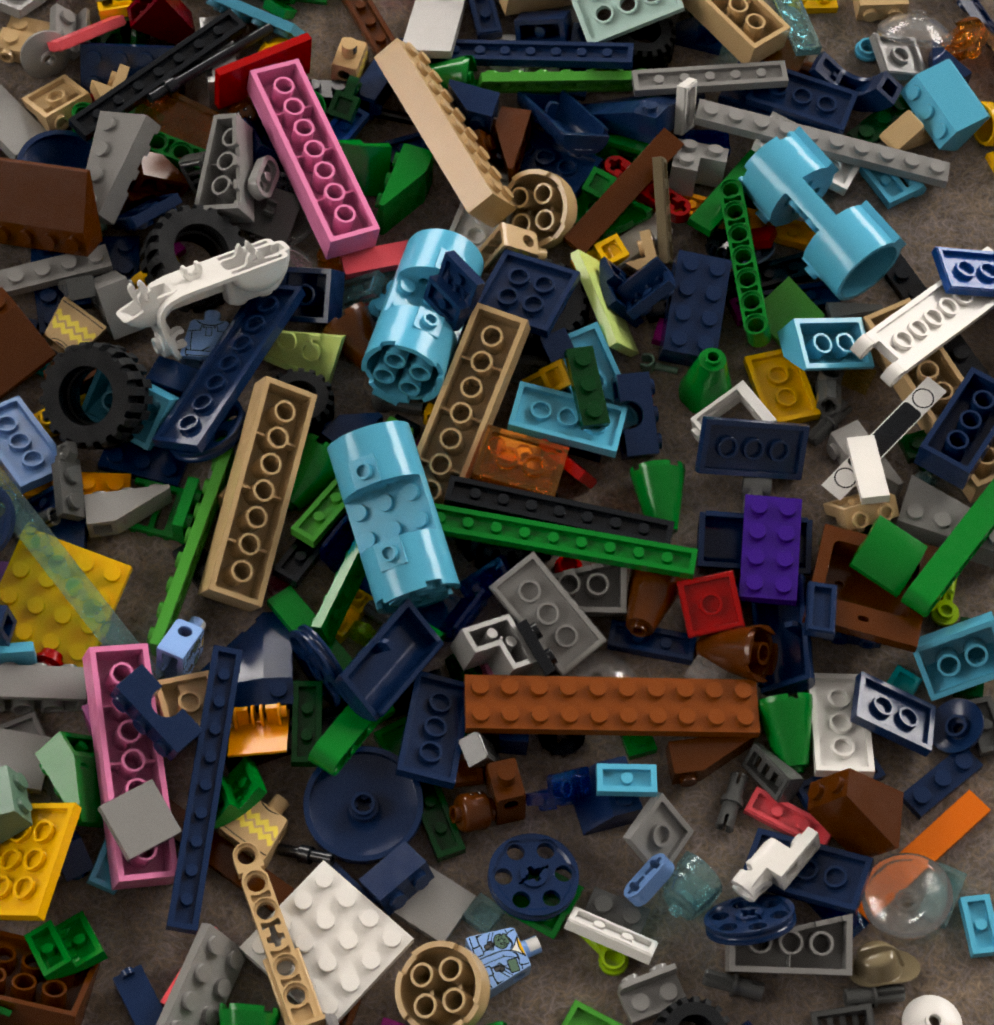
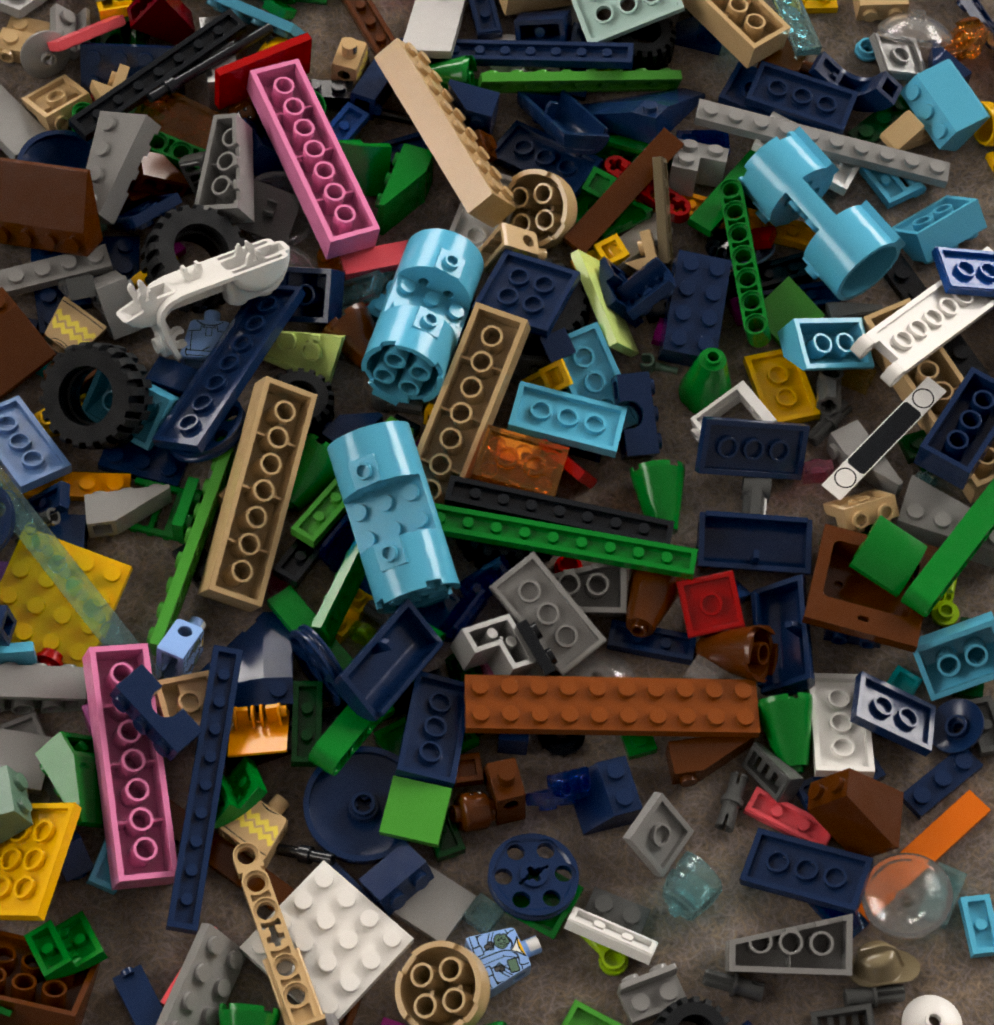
(68, 483): dark grey hinge -> none
(139, 820): light grey tile -> none
(263, 178): light grey plate -> none
(346, 104): dark green plate -> none
(415, 811): none -> bright green tile
(454, 290): dark blue slope -> none
(478, 750): slope -> none
(513, 134): reddish brown slope -> none
(587, 387): dark green plate -> none
(626, 780): medium azure plate -> none
(649, 879): medium blue beam -> none
(685, 106): white tile -> none
(711, 78): light grey plate -> none
(750, 923): dark blue wedge -> none
(770, 550): dark purple plate -> none
(775, 864): white plate -> none
(817, 471): none -> clear pink plate
(820, 610): dark blue tile -> none
(868, 469): white tile -> none
(940, 225): none -> medium azure slope

